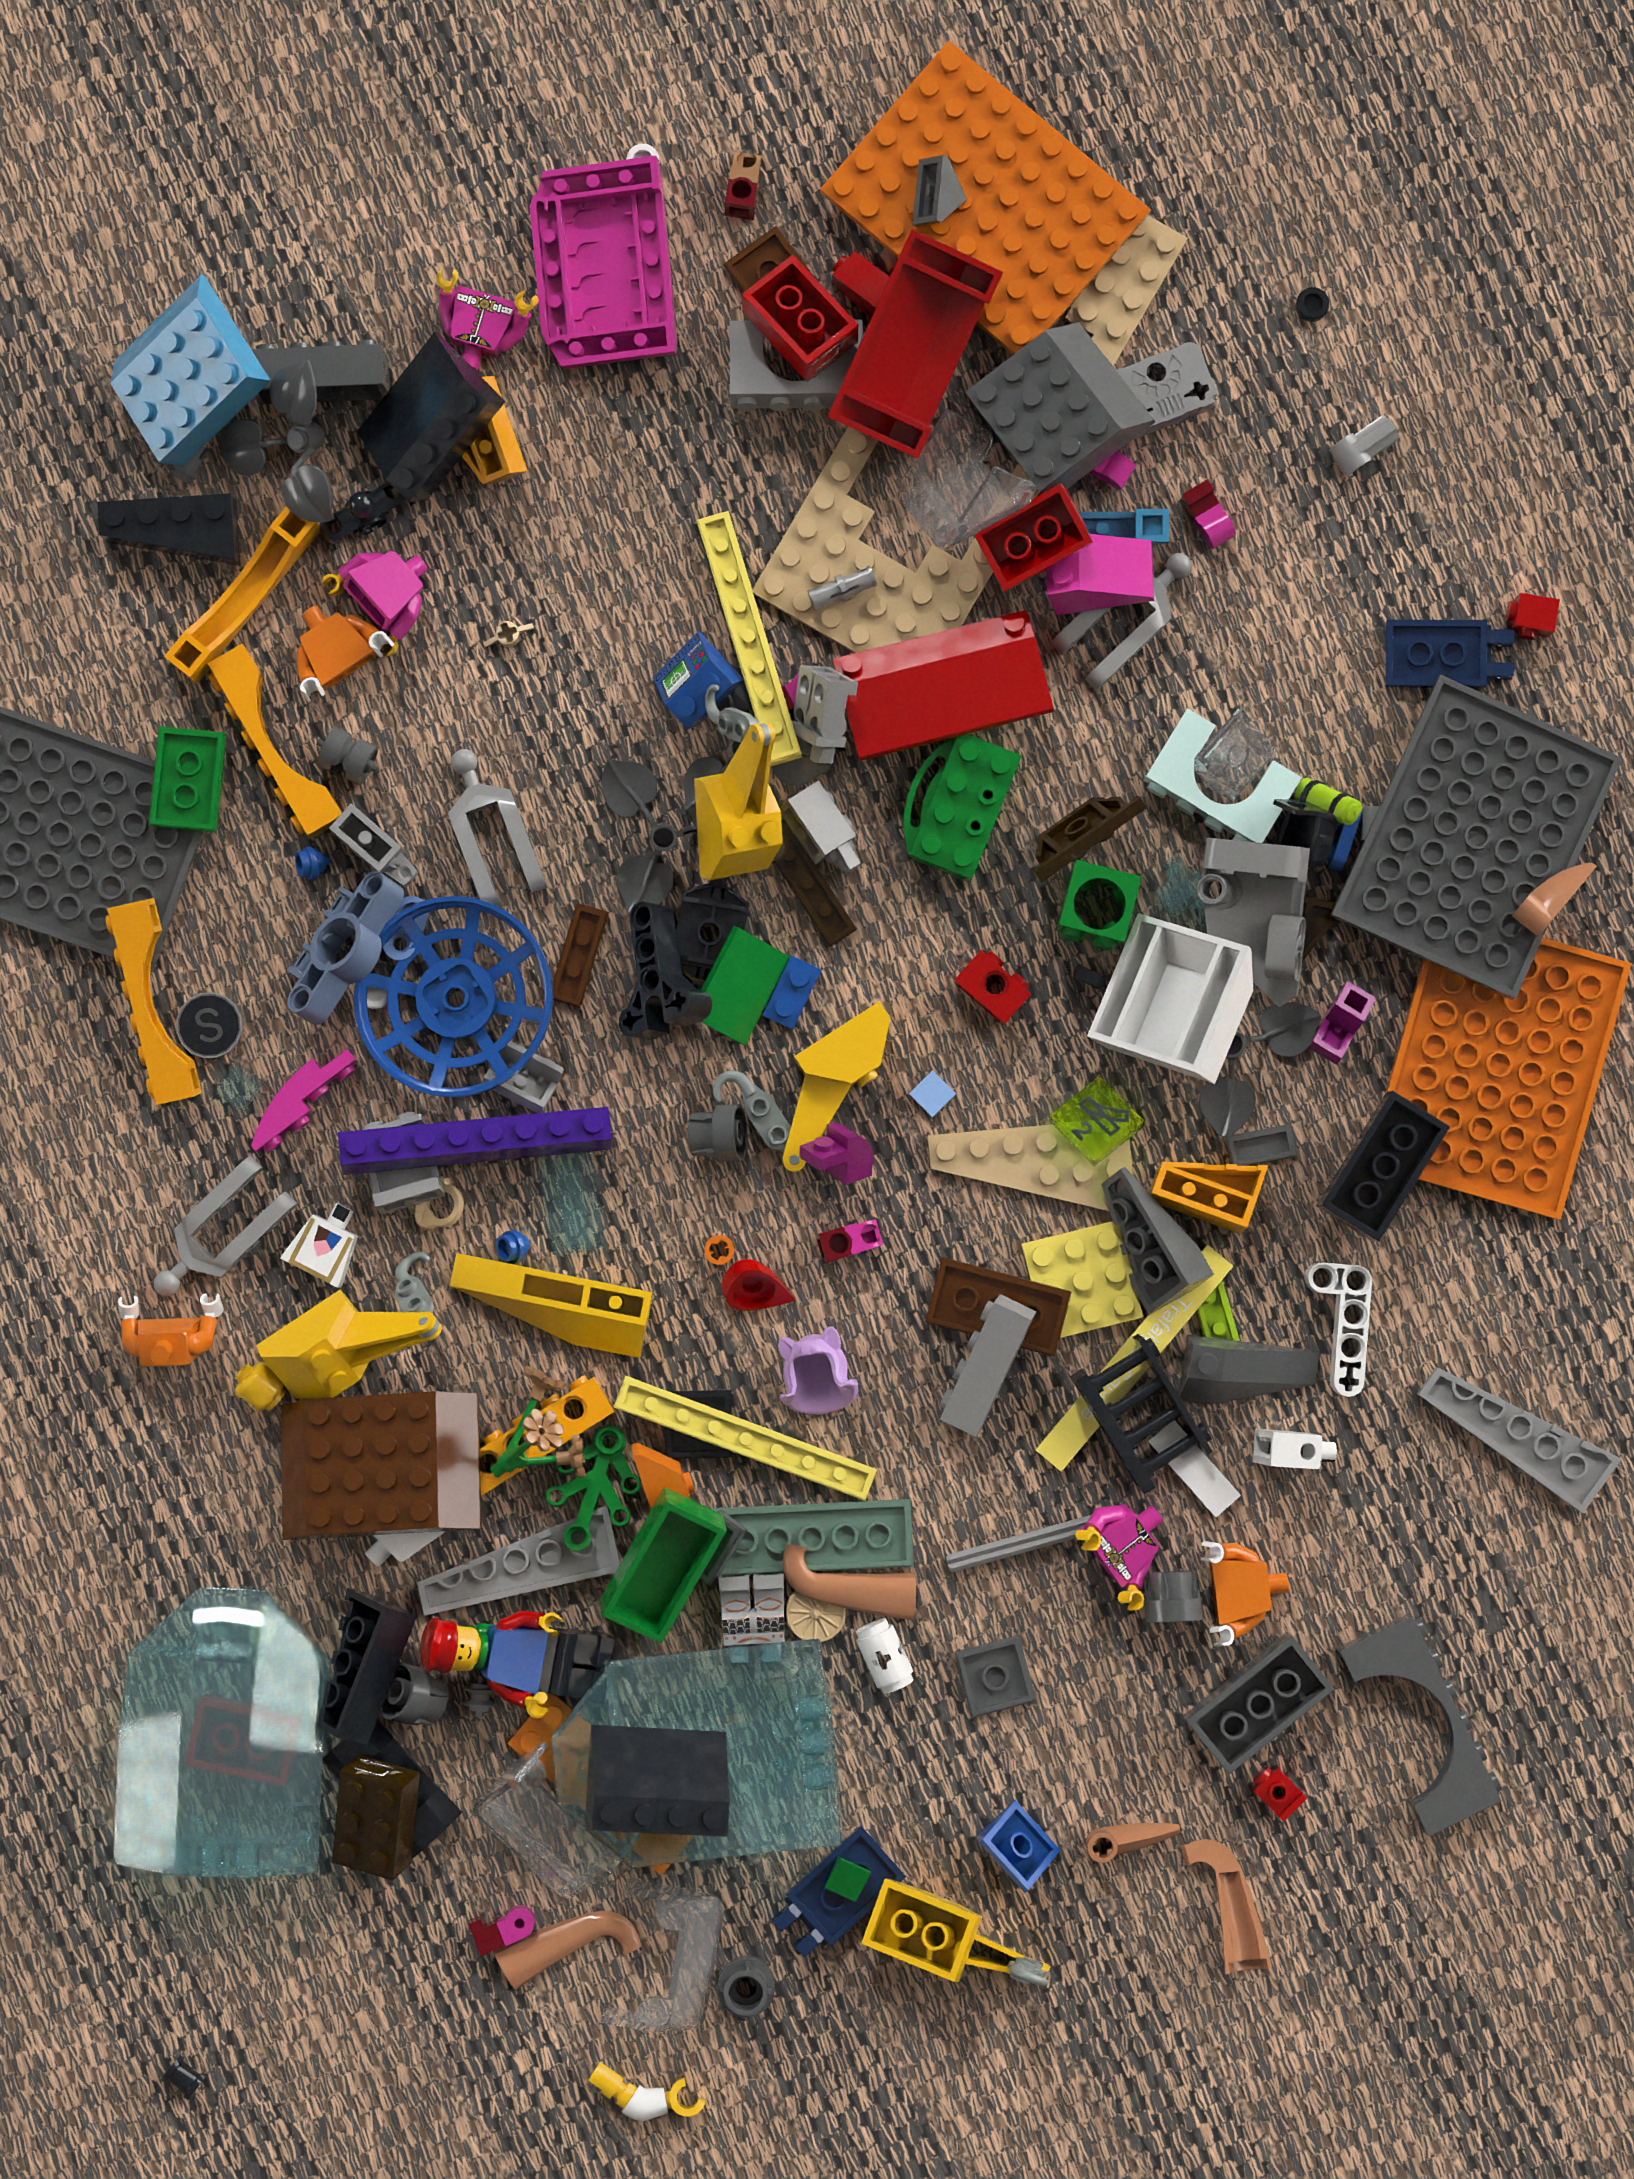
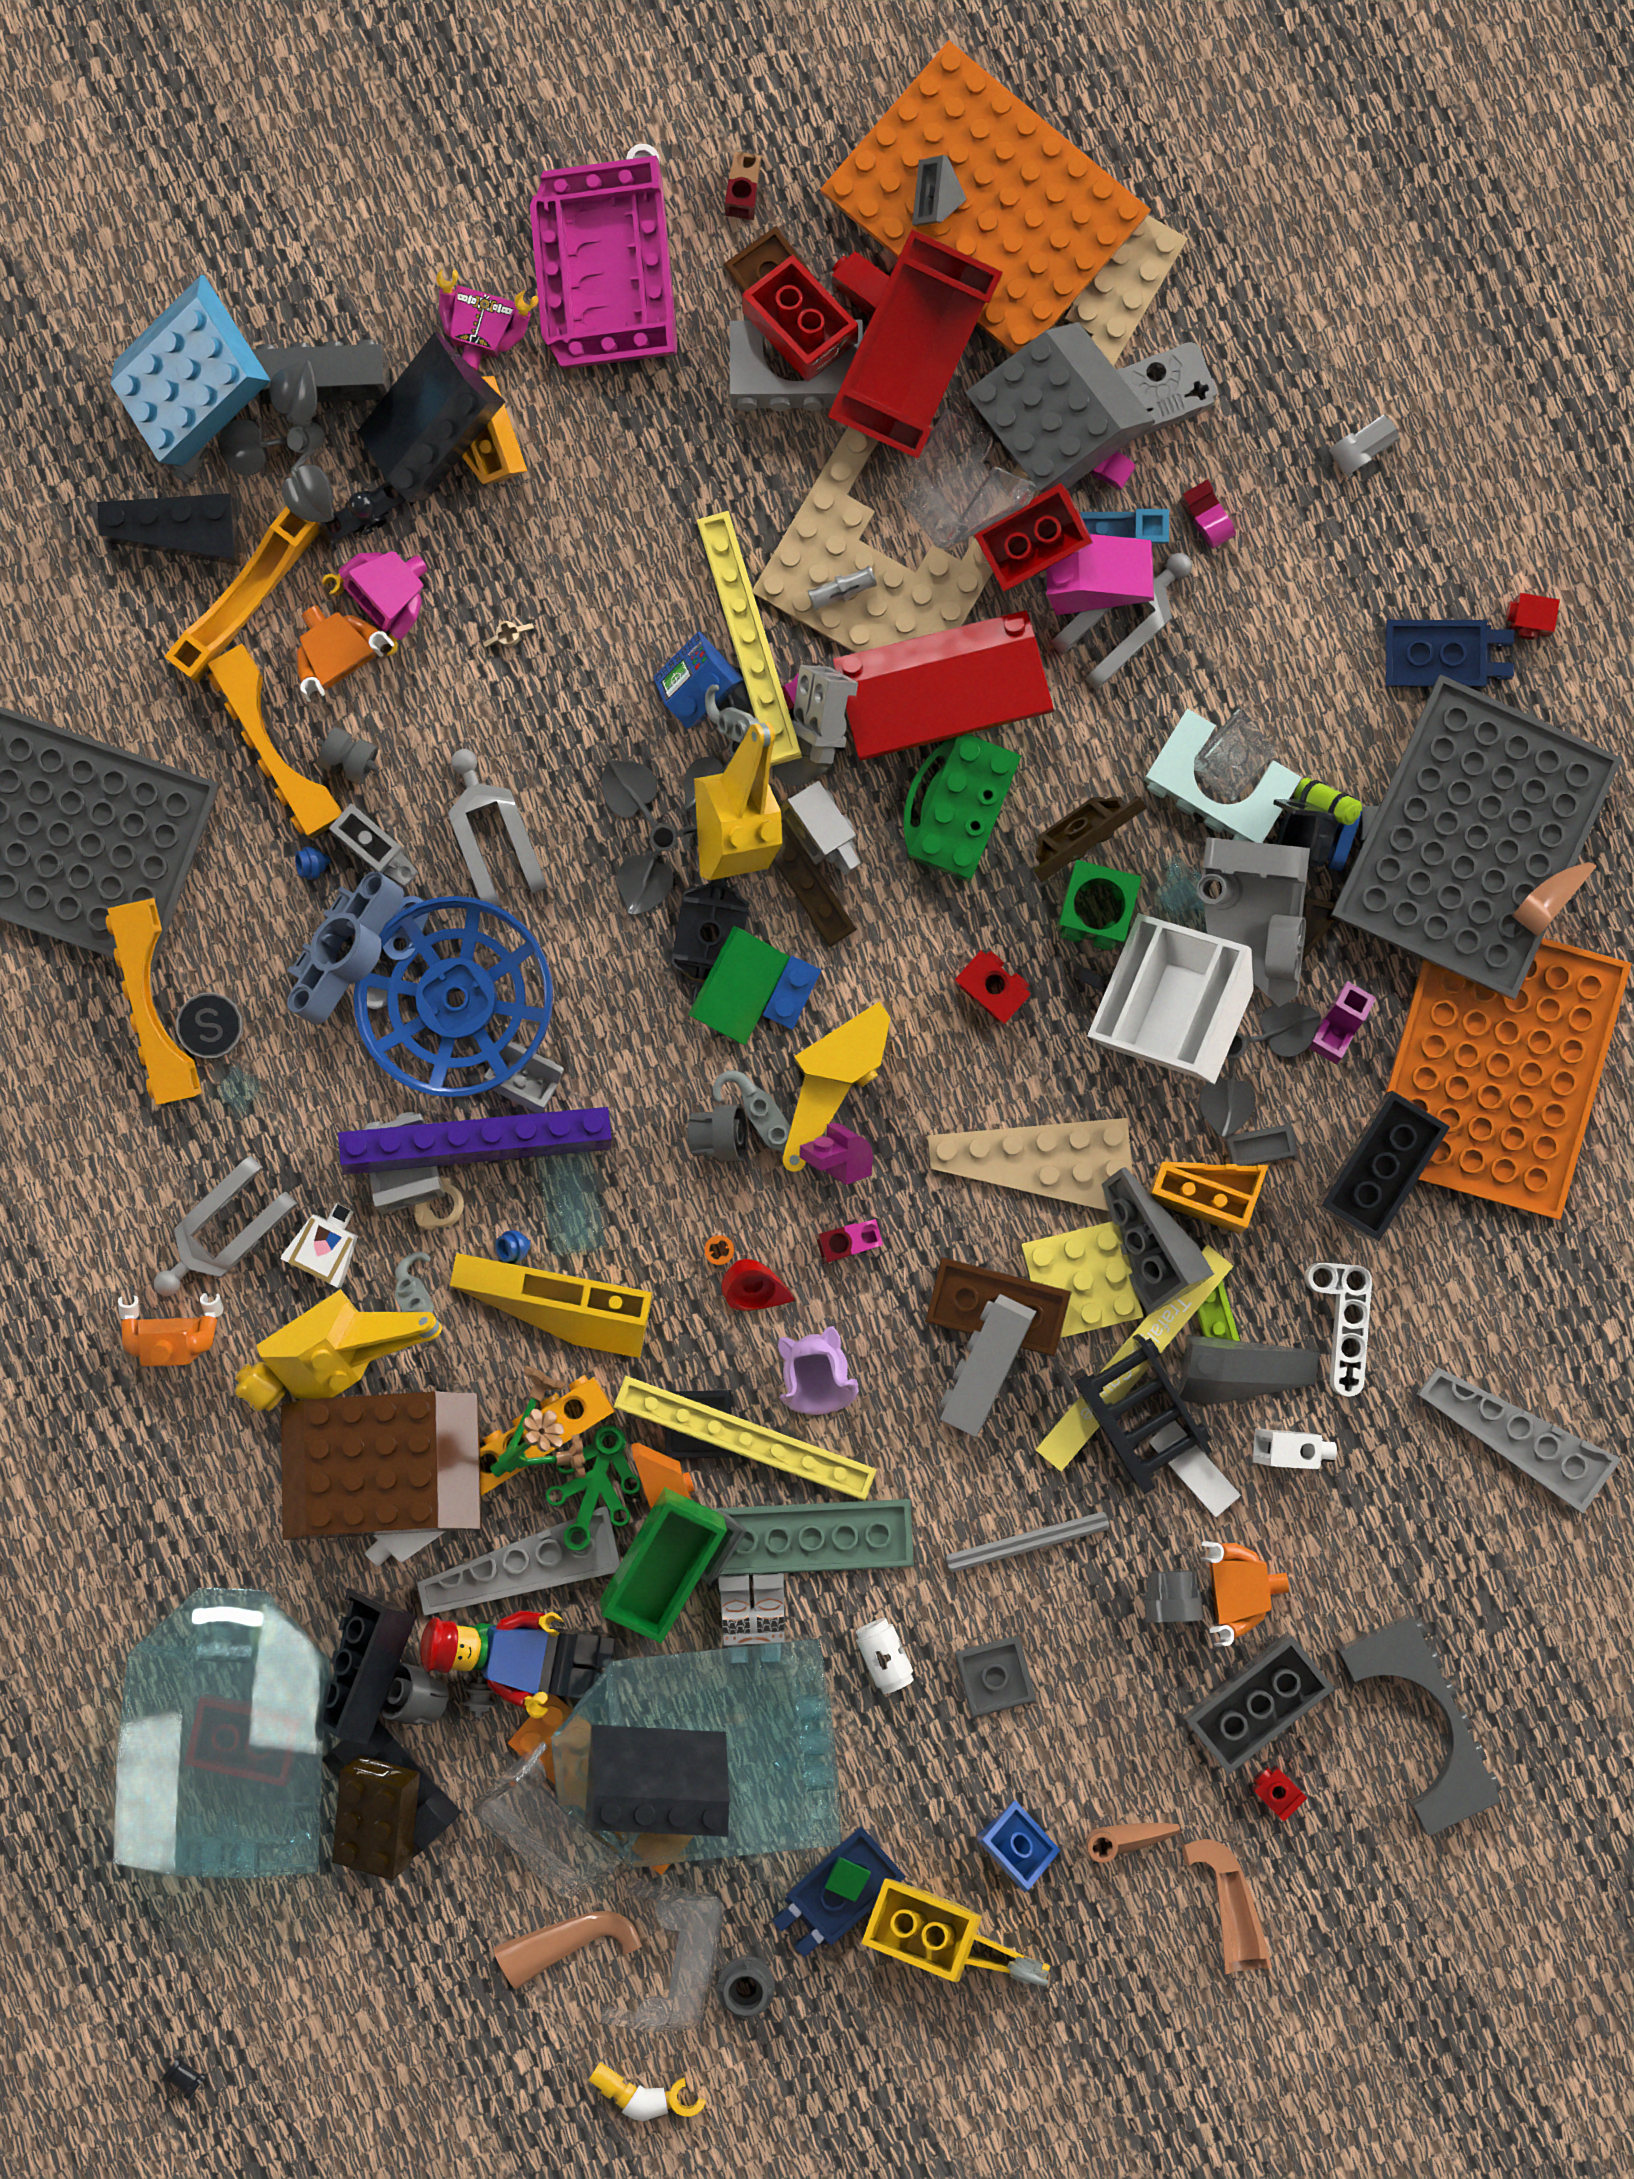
(187, 779): green tile -> none
(289, 1107): dark pink slope -> none
(502, 1931): leg -> none
(578, 954): reddish brown tile -> none
(661, 991): black beam -> none
(813, 1618): tan wheel -> none
(865, 1592): nougat animal -> none
(932, 1093): light blue tile -> none
(1096, 1121): clear neon green tile -> none
(1123, 1546): dark pink torso -> none
(1312, 304): black tile -> none

